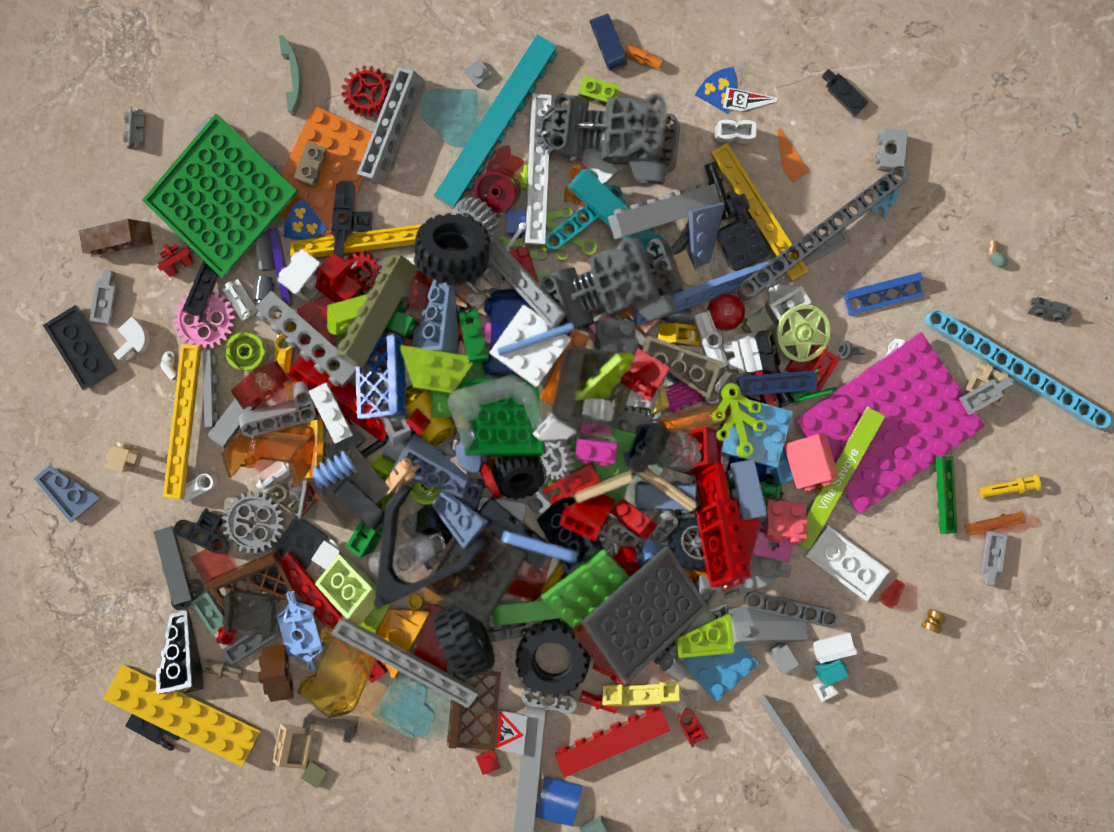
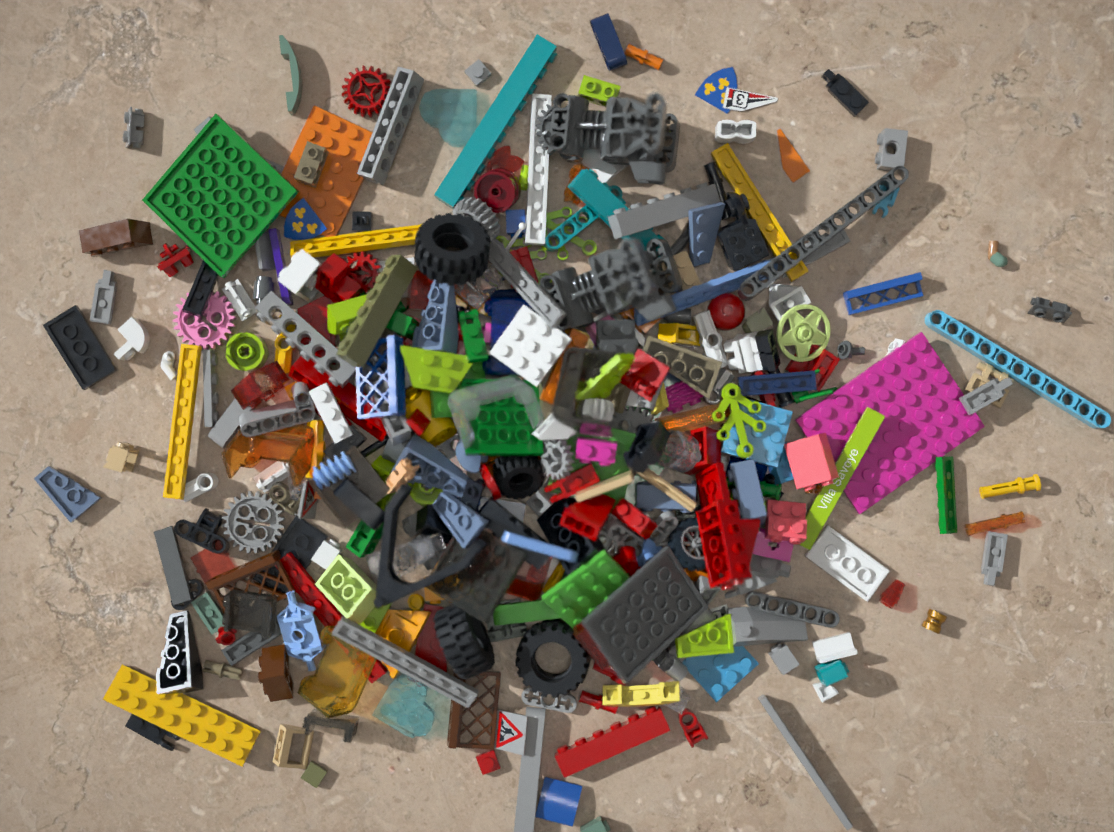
(342, 206): black piece -> none
(535, 339): medium blue bar -> none

